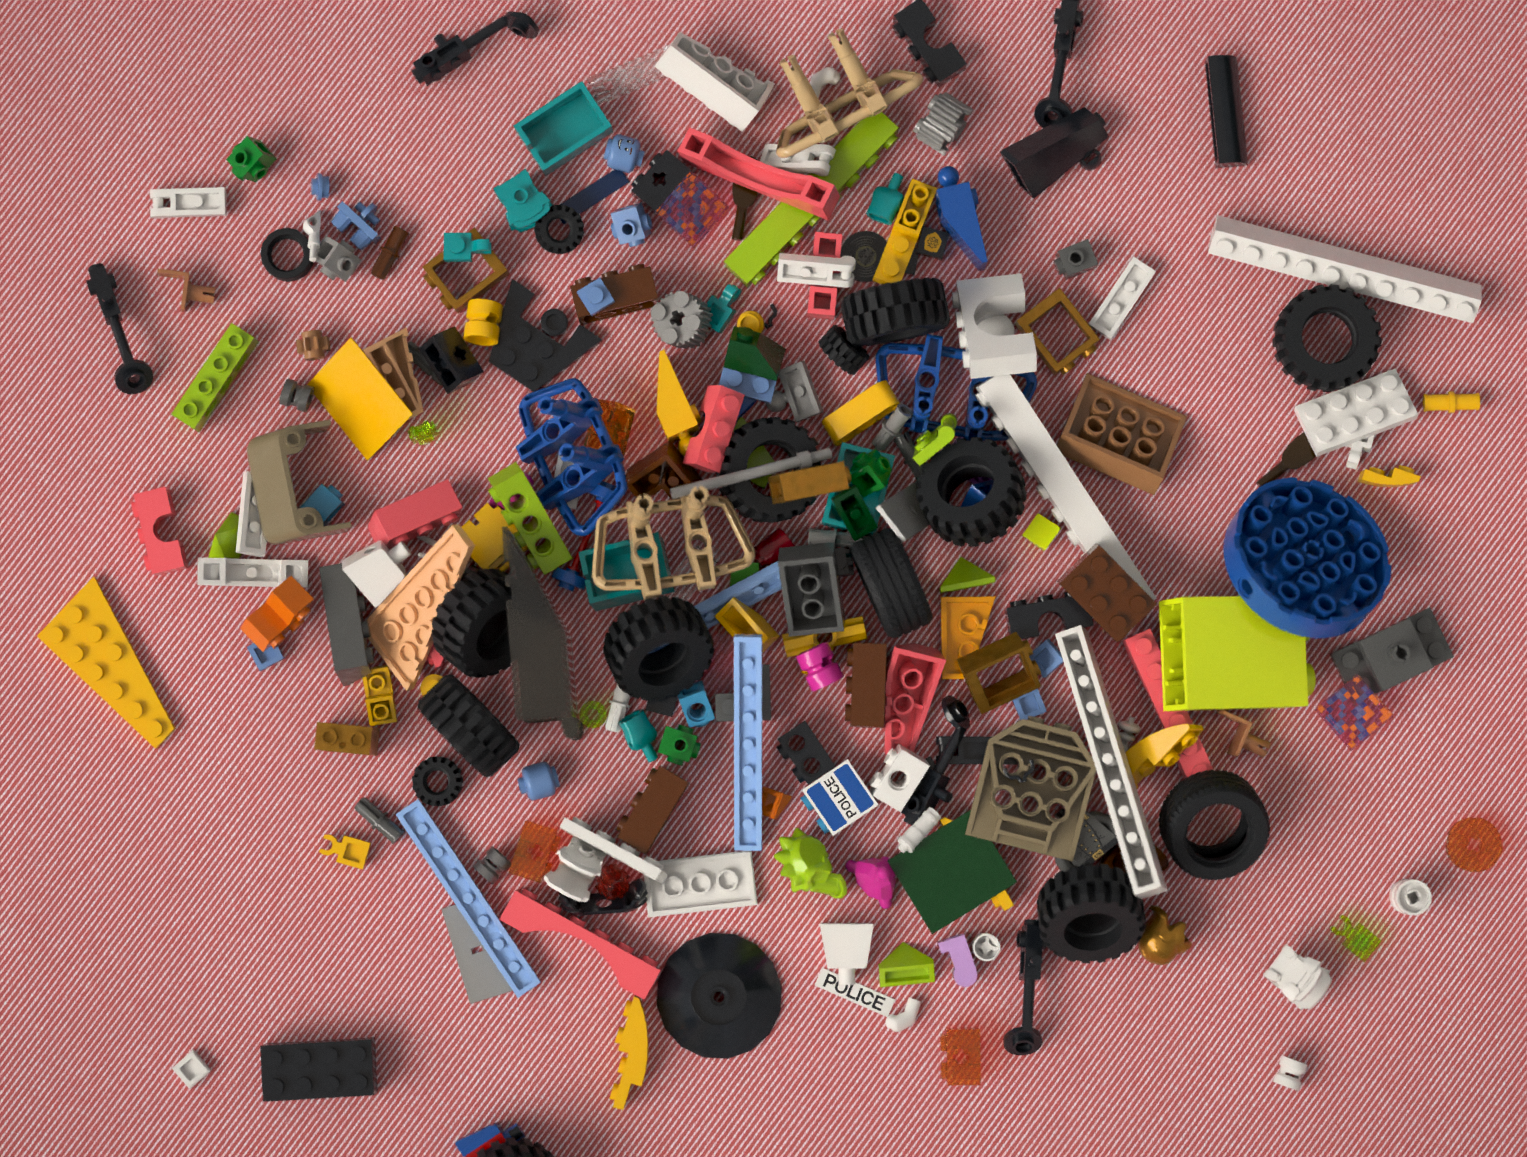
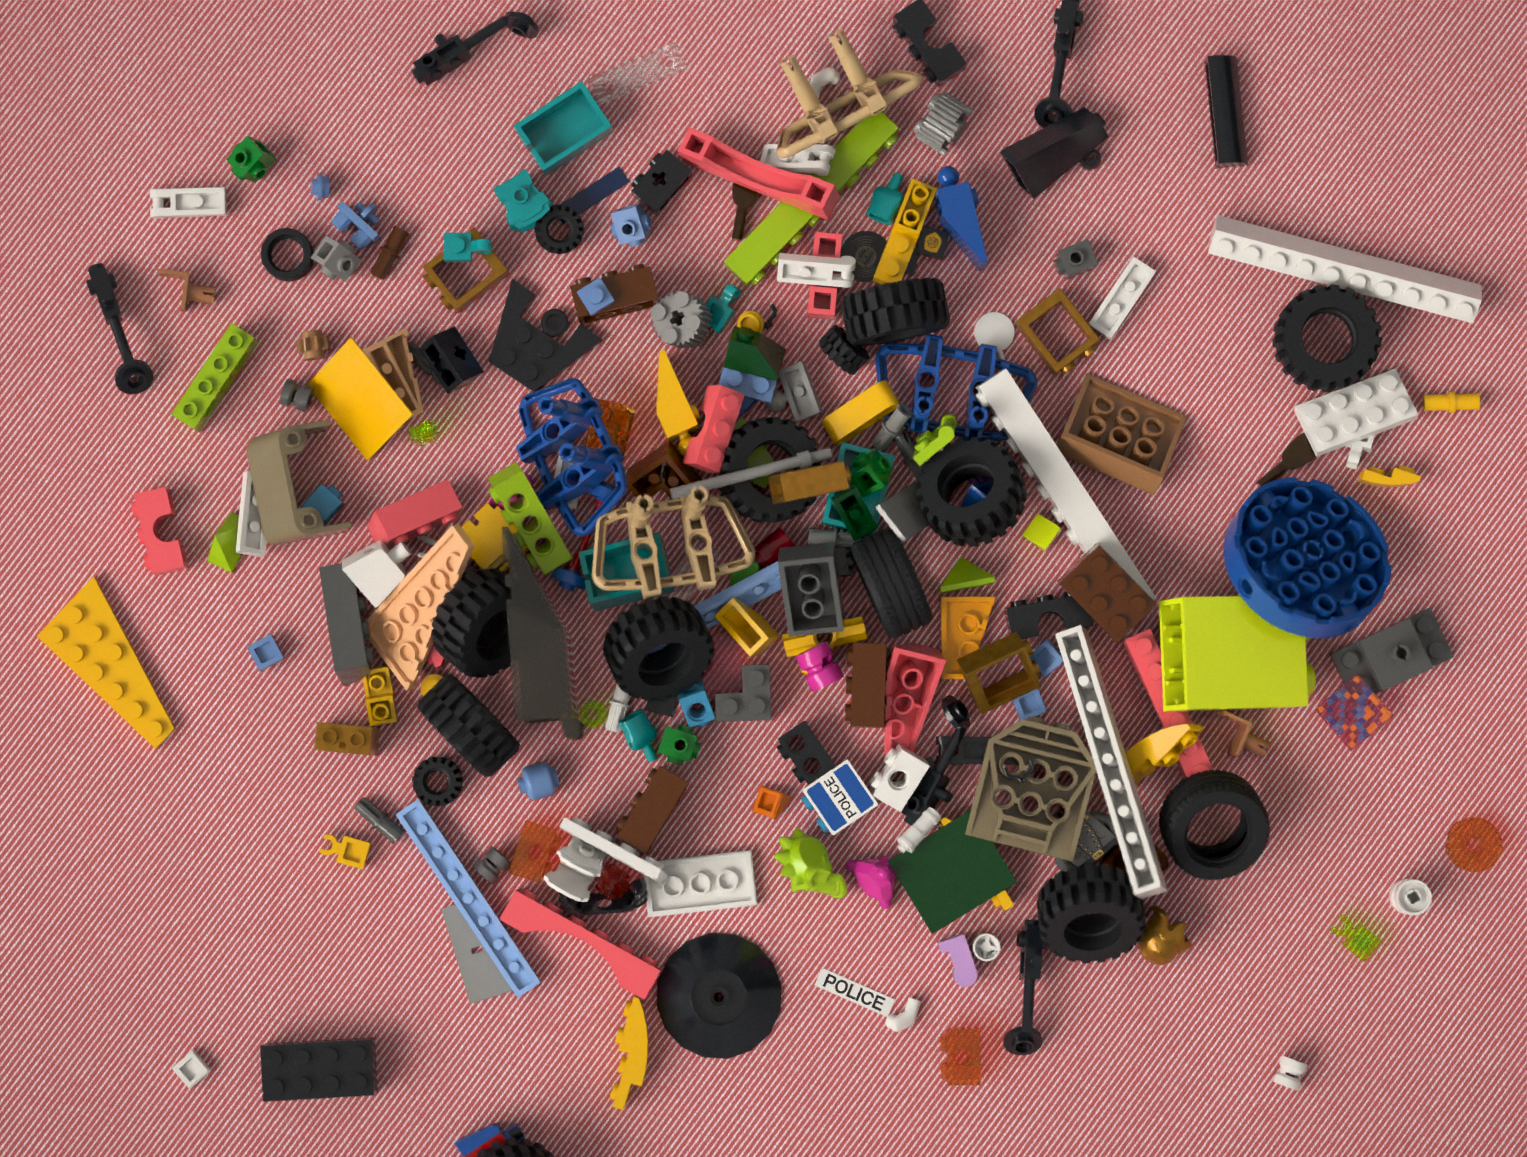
(250, 572): white slope -> none
(280, 613): orange brick -> none
(313, 233): white hand -> none
(483, 322): yellow wheel -> none
(623, 153): medium blue head -> none
(692, 209): clear pink tile -> none
(714, 81): white wedge -> none
(748, 742): light blue plate -> none
(846, 948): white torso -> none
(906, 967): lime slope -> none
(987, 353): white arch -> none
(1129, 727): white hair -> none
(1299, 978): white piece -> none

